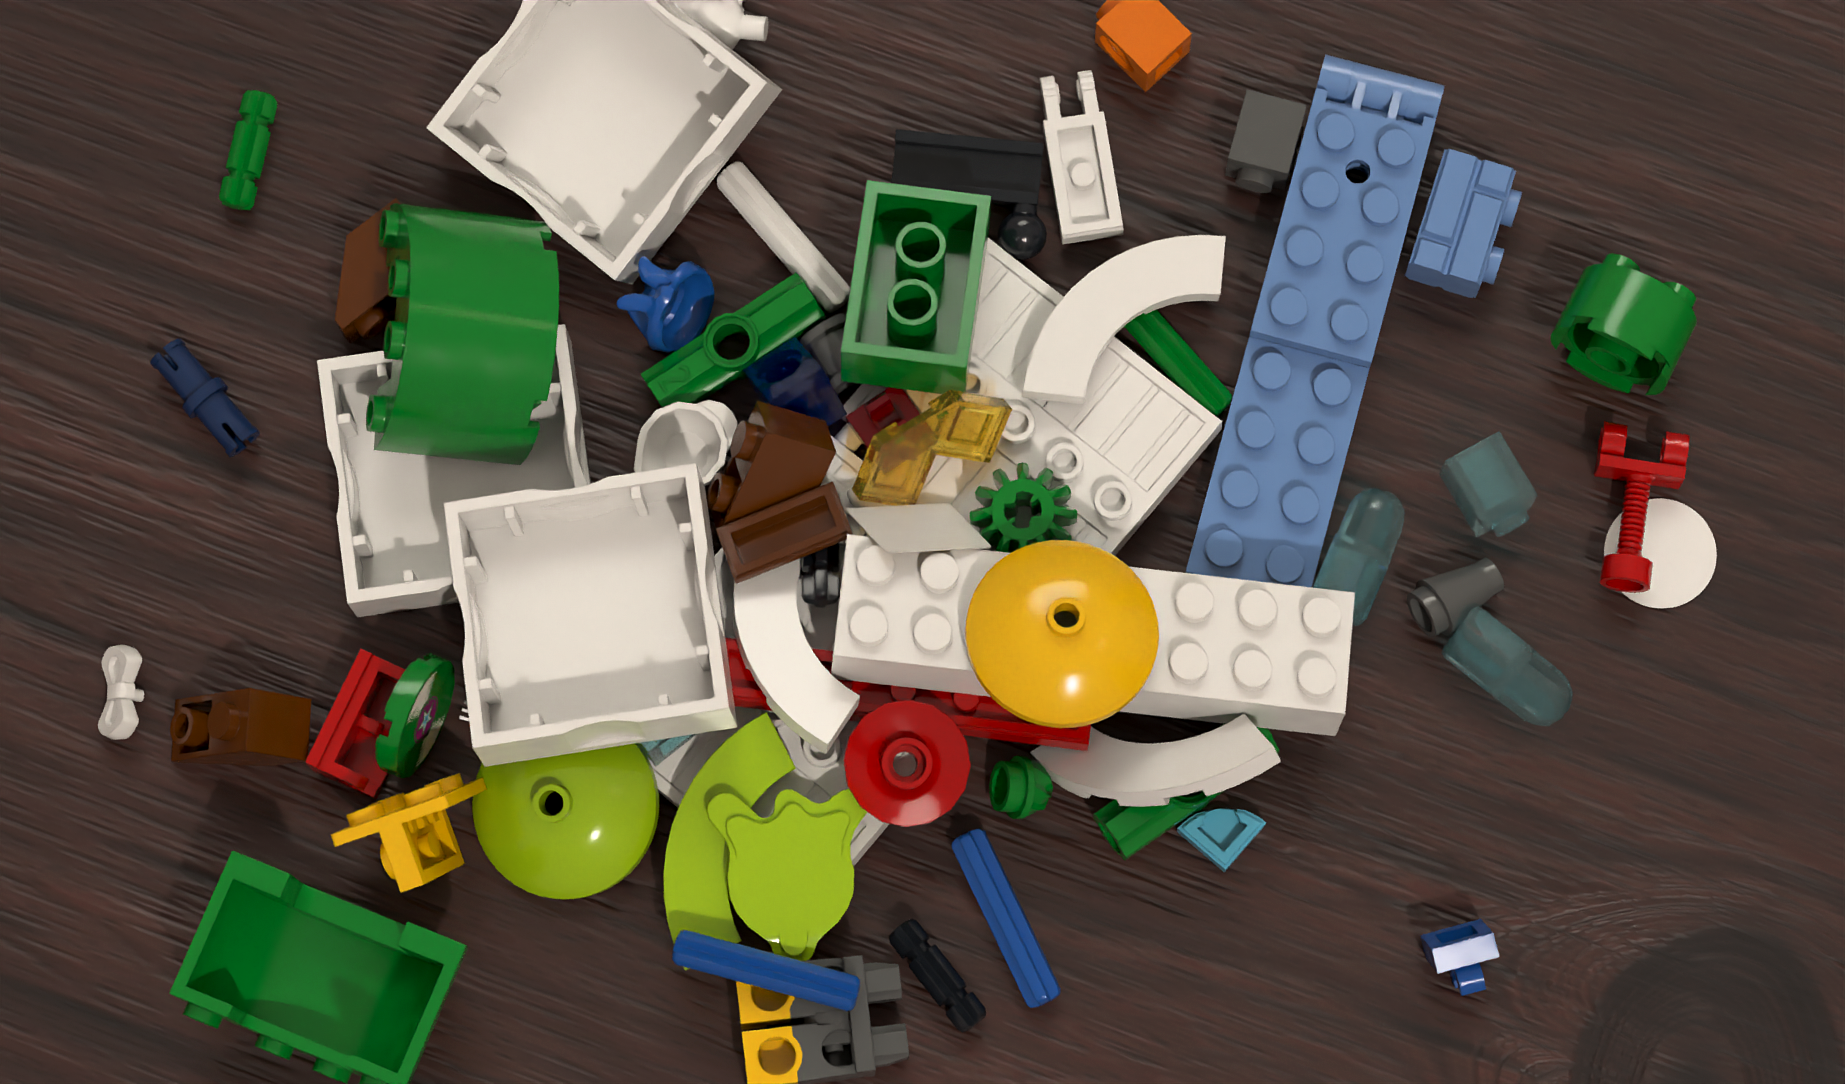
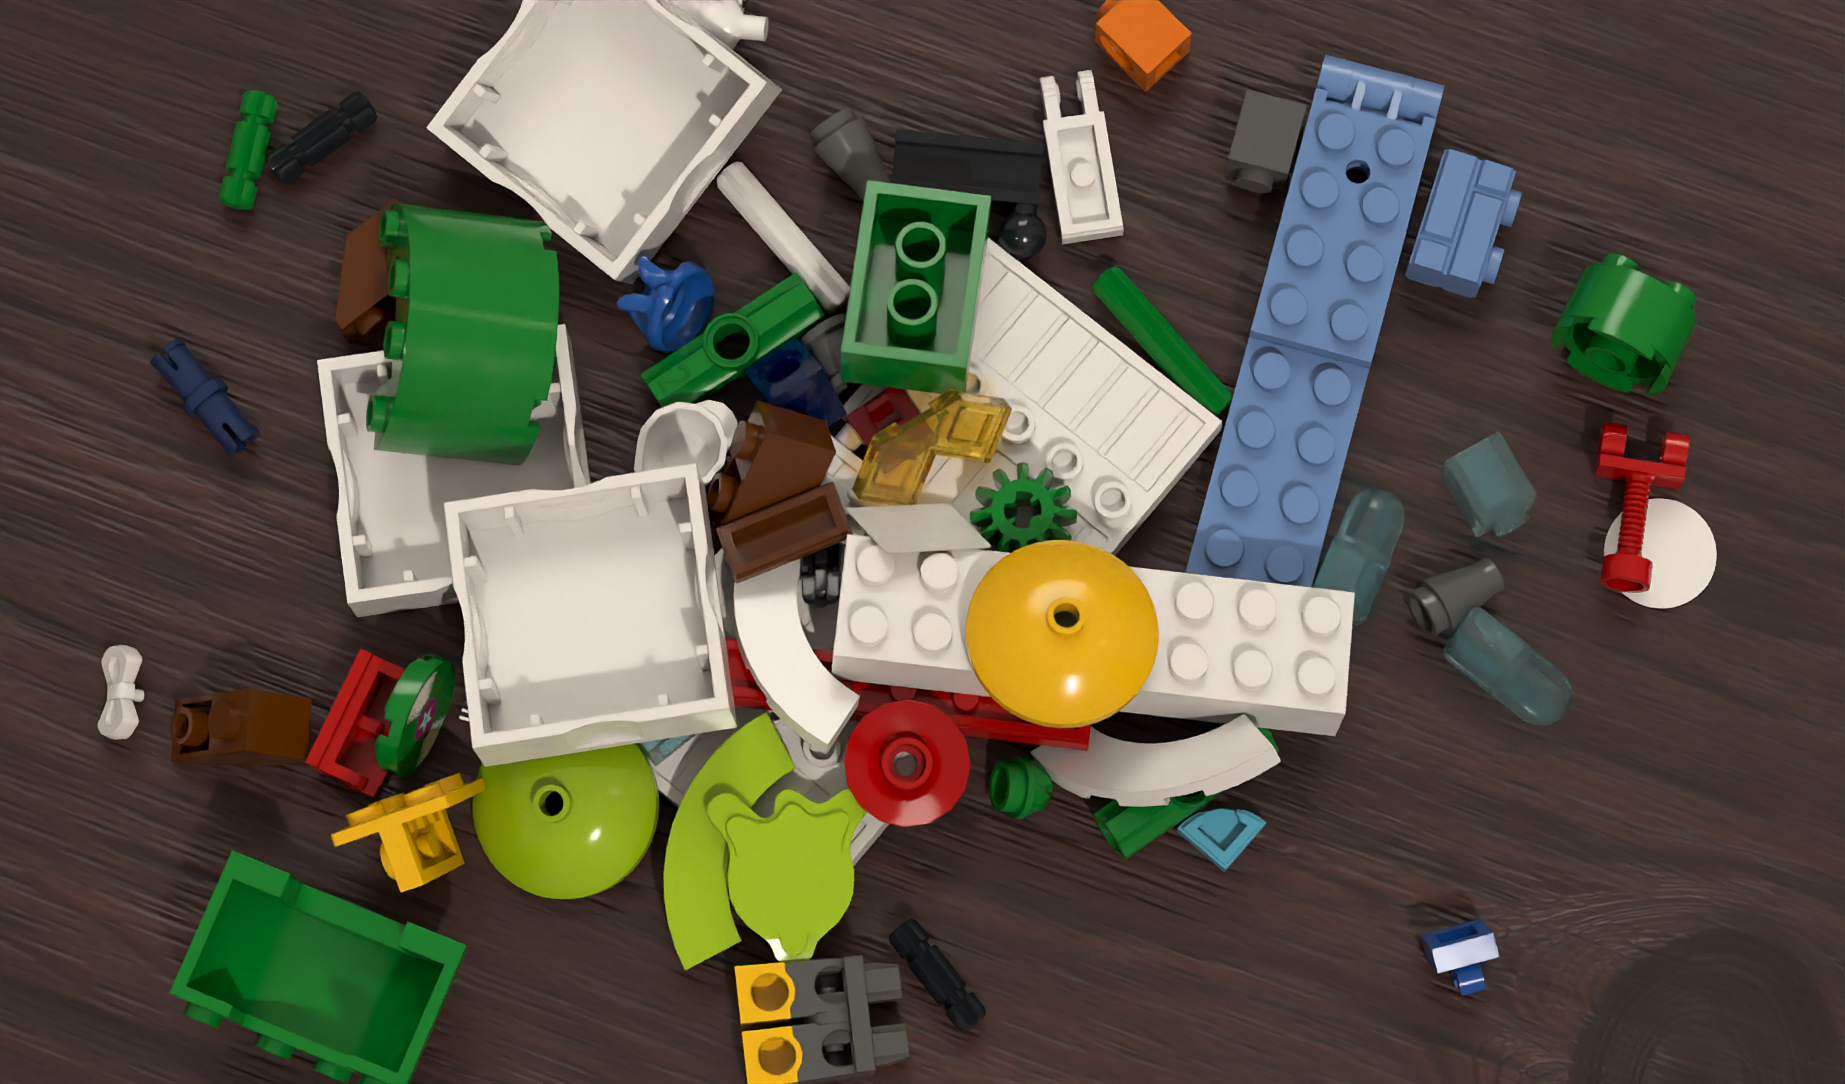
(321, 137): none -> black axle
(766, 970): blue axle -> none
(849, 150): none -> dark grey cone
(1006, 918): blue axle -> none
(1111, 297): white tile -> none

